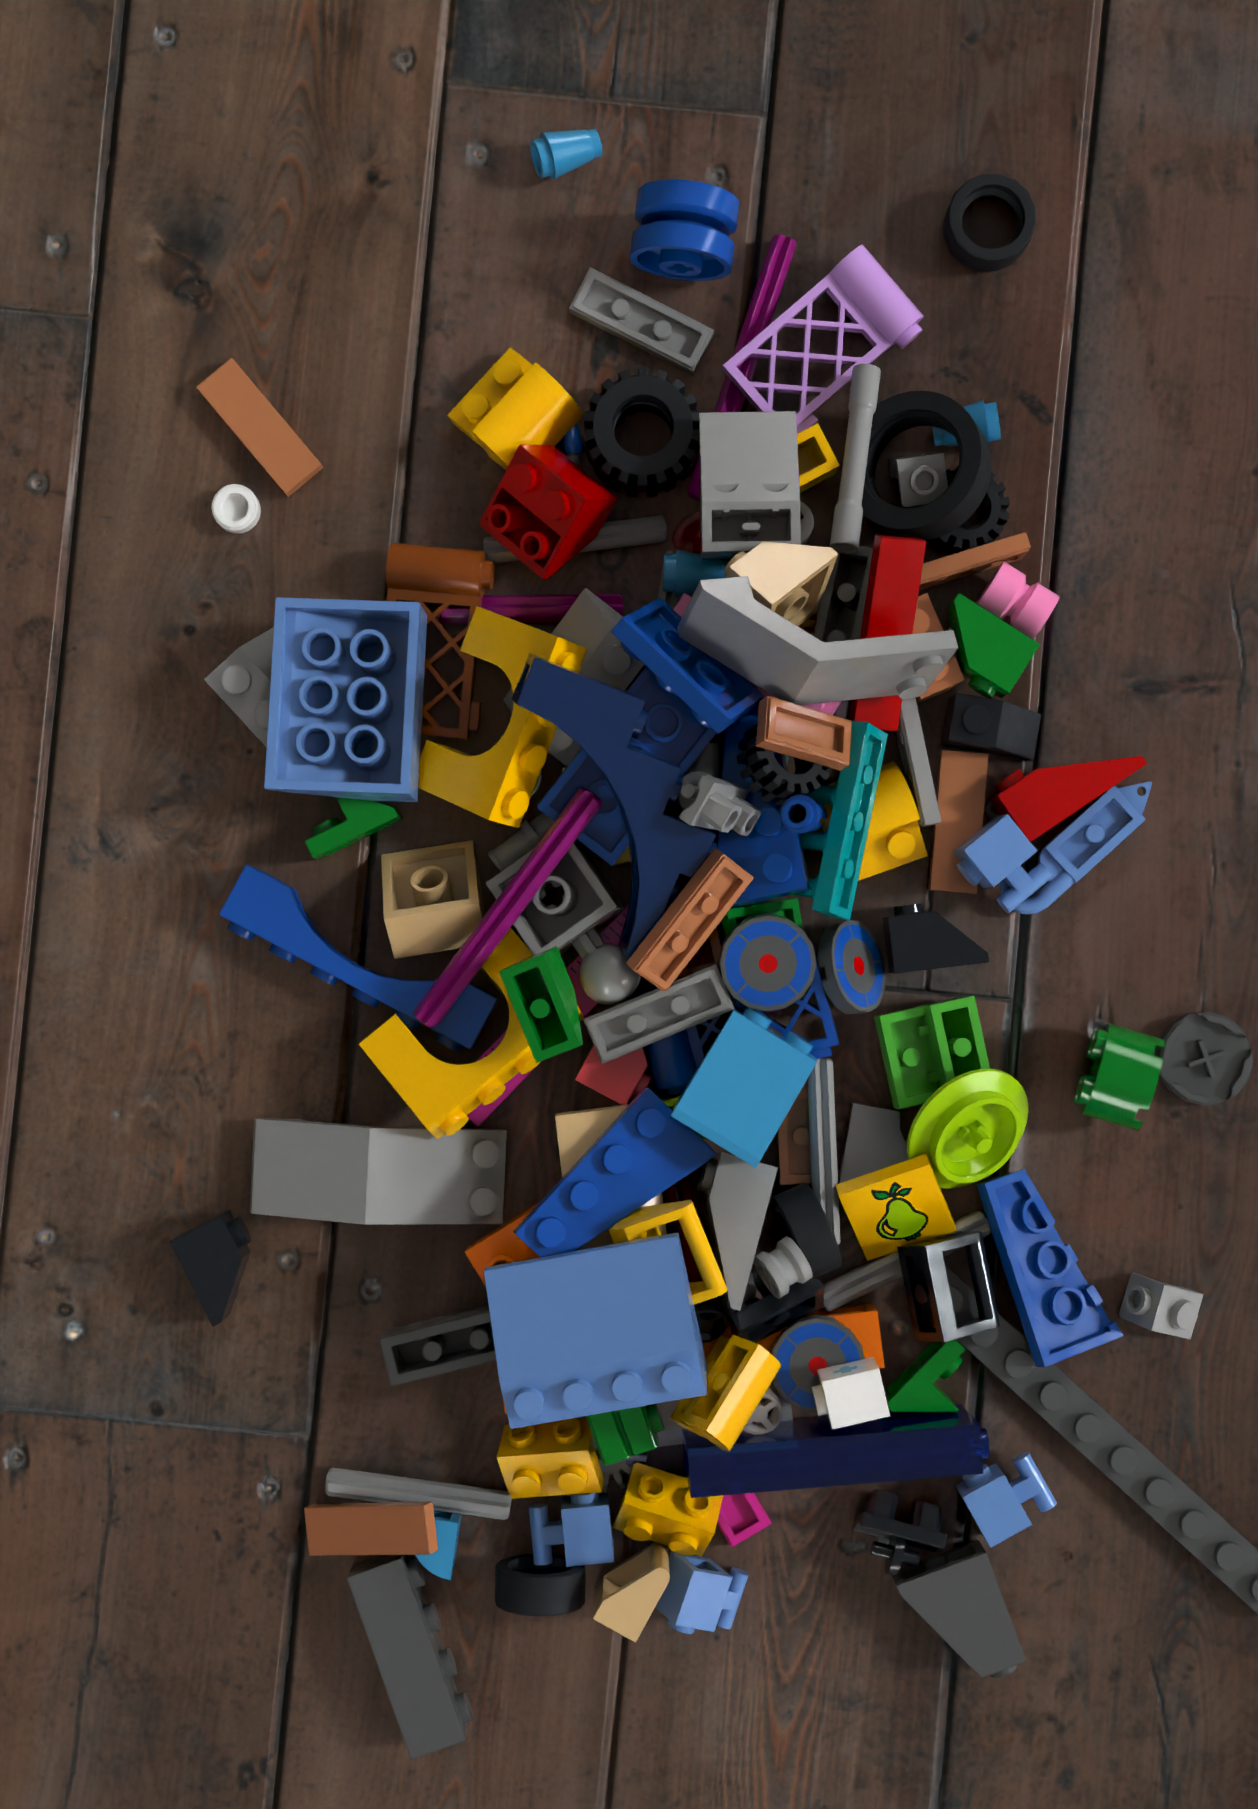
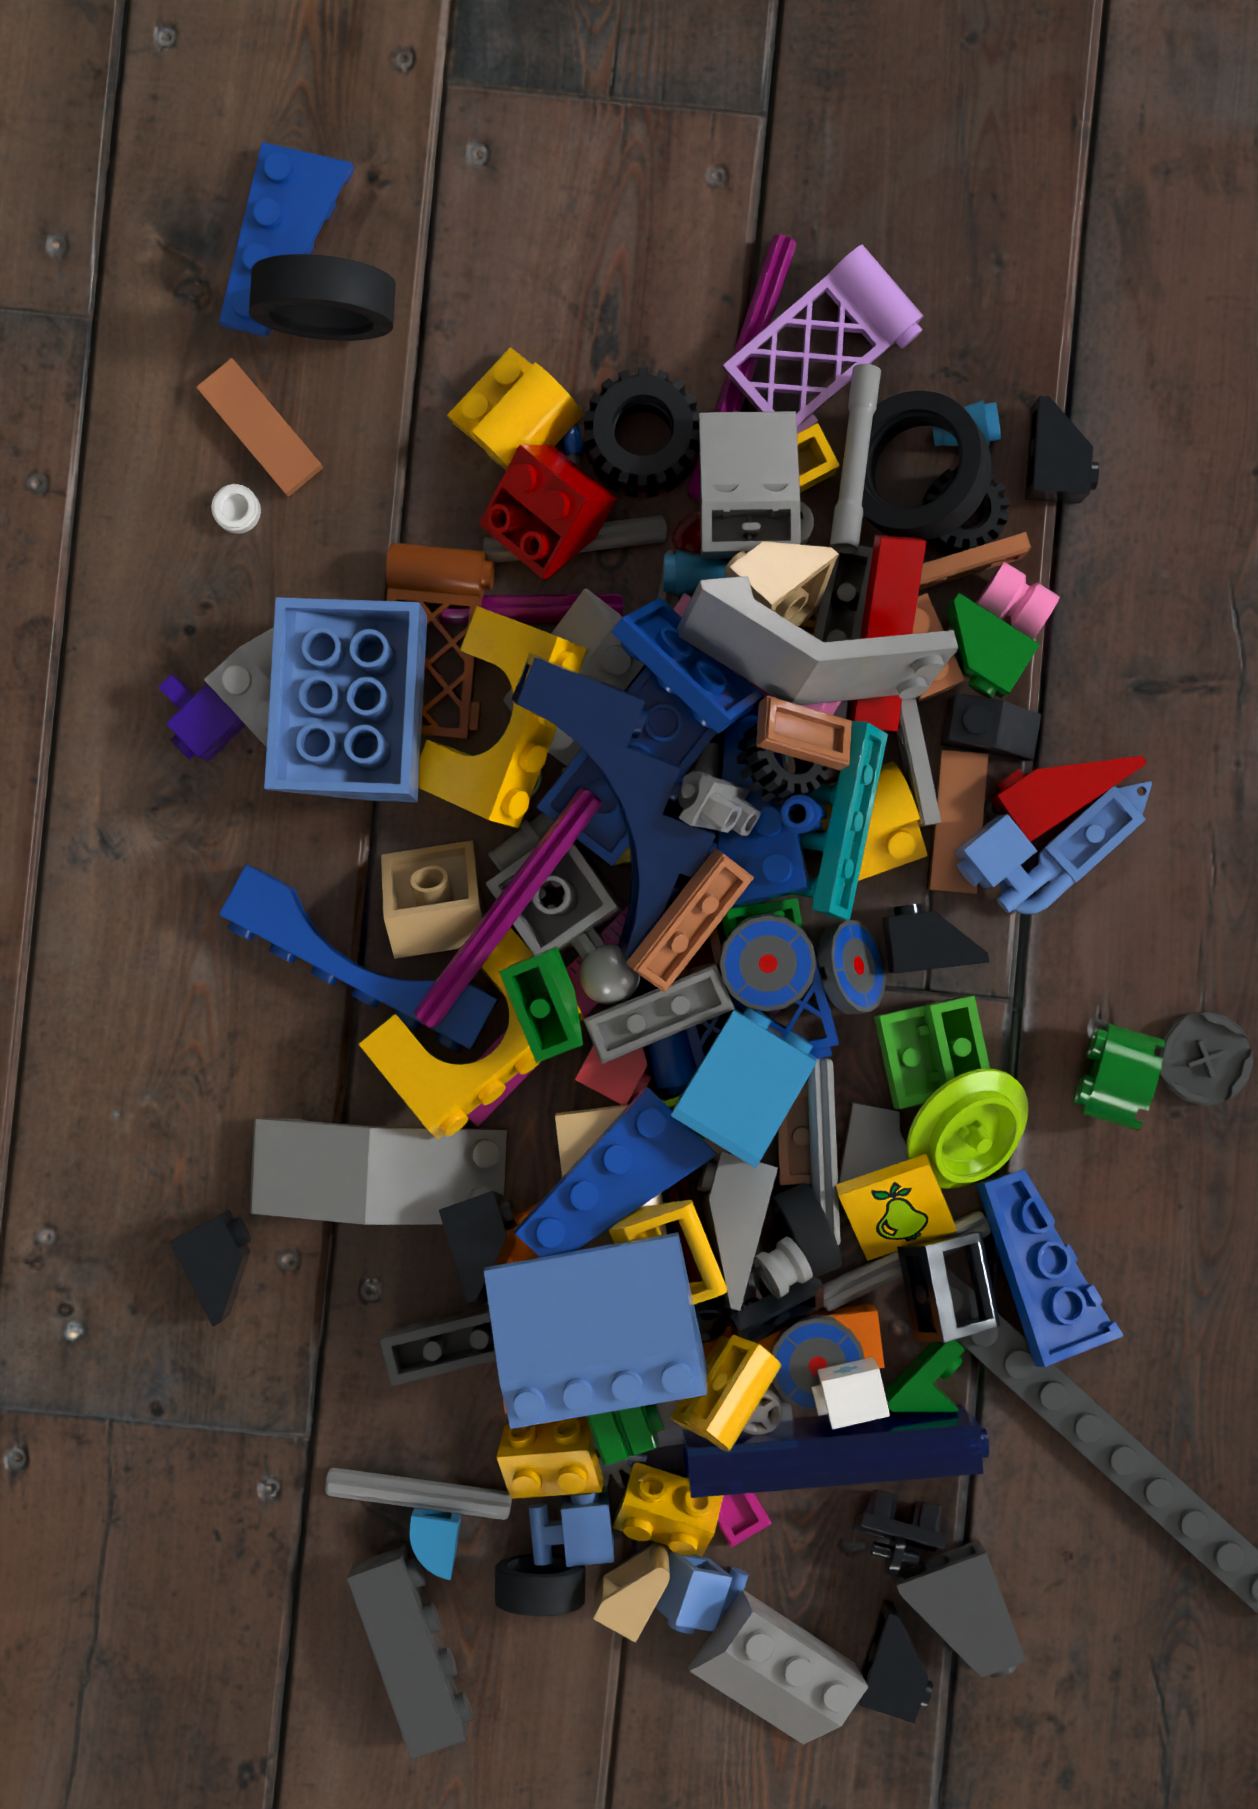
(202, 722): none -> dark purple brick
(283, 216): none -> blue wing
(322, 297): none -> black tyre
(363, 820): green slope -> none
(371, 1528): nougat tile -> none
(479, 1238): none -> black slope
(564, 151): dark azure cone -> none
(641, 321): light grey tile -> none
(684, 230): blue wheel -> none
(779, 1670): none -> light grey slope
(894, 1670): none -> black slope
(919, 477): light grey bracket -> none
(997, 1503): medium blue brick -> none
(1002, 189): black tyre -> none
(1058, 457): none -> black slope
(1160, 1306): light grey bracket -> none

